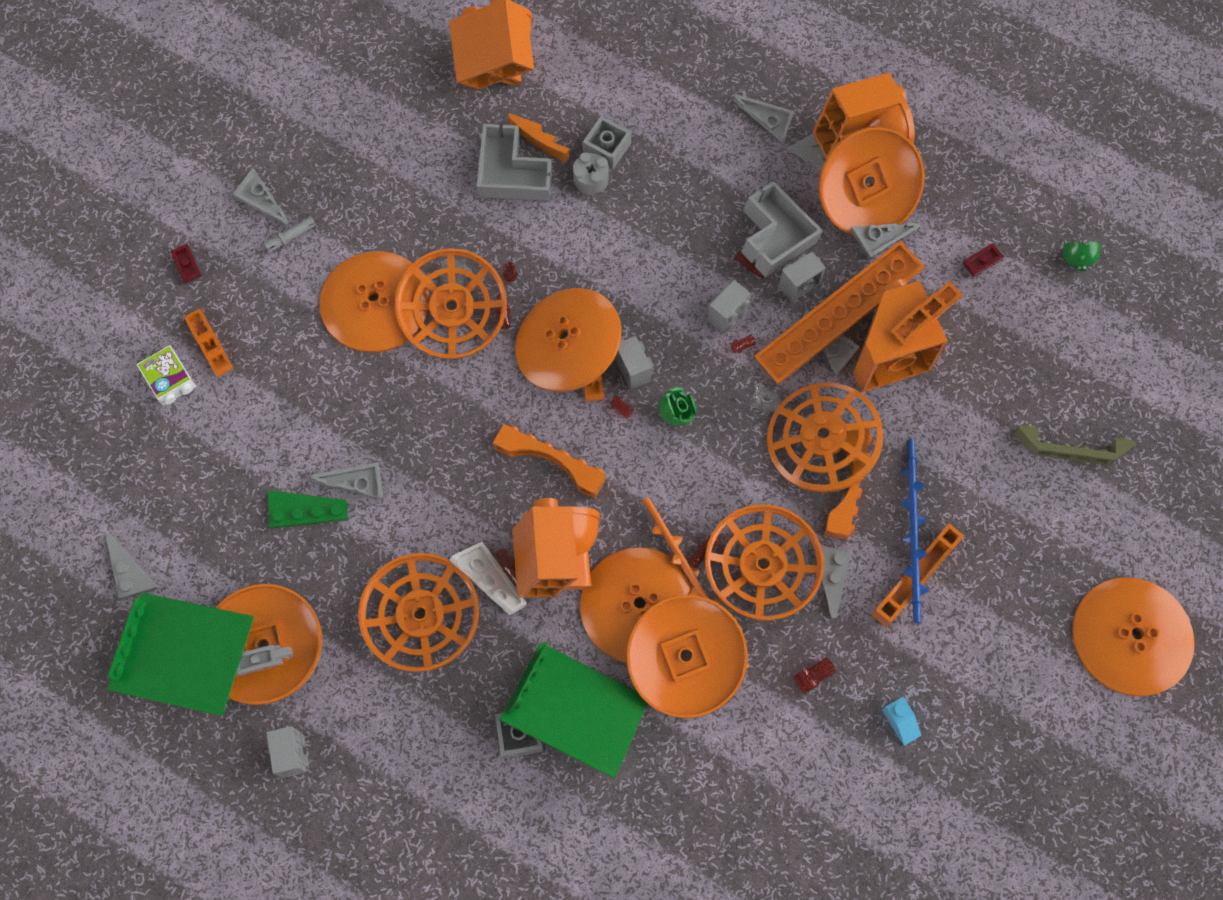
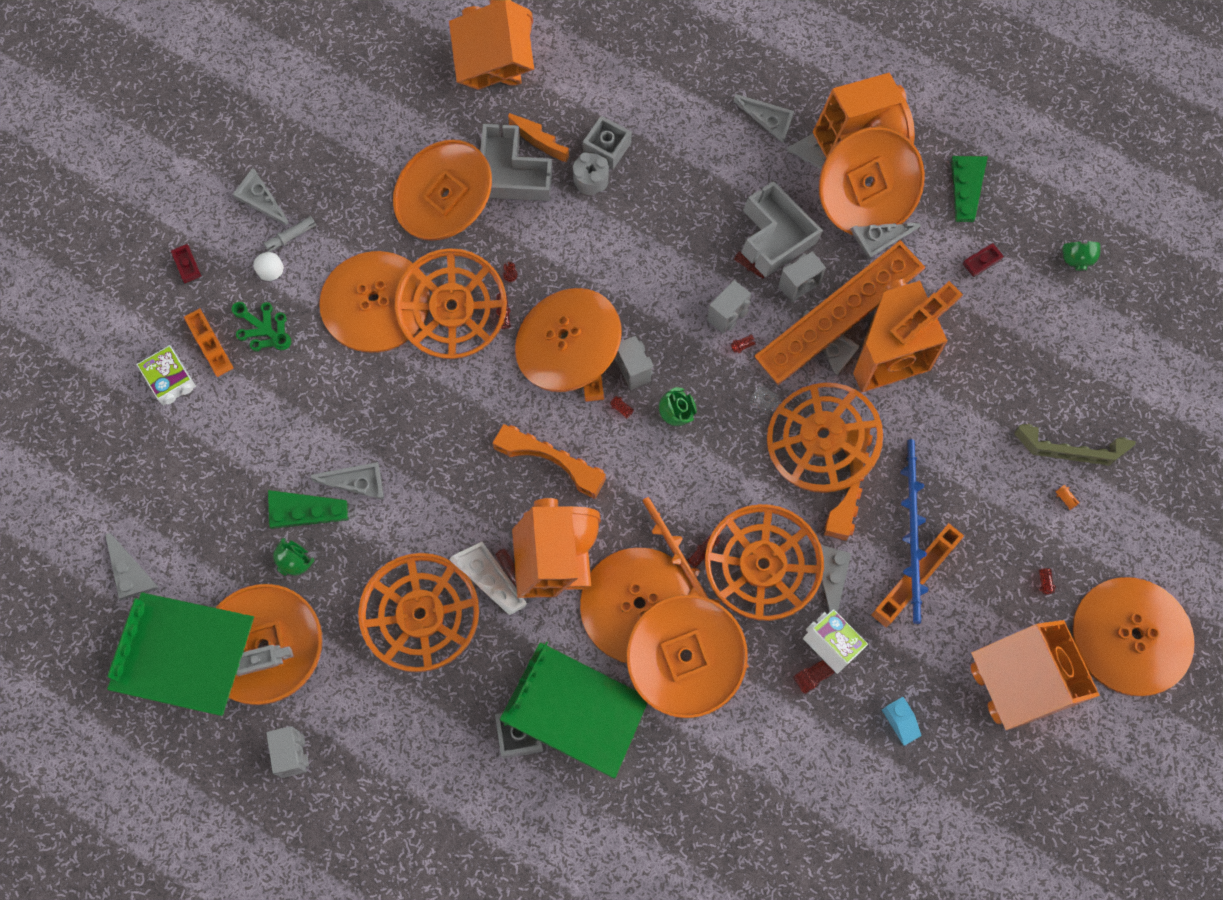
(264, 328): none -> green plant
(268, 266): none -> white hair
(291, 558): none -> green cylinder
(425, 178): none -> orange dish
(834, 640): none -> brick
(967, 185): none -> green wing
(1033, 674): none -> orange slope
(1047, 586): none -> clear red pin
(1067, 497): none -> orange pin

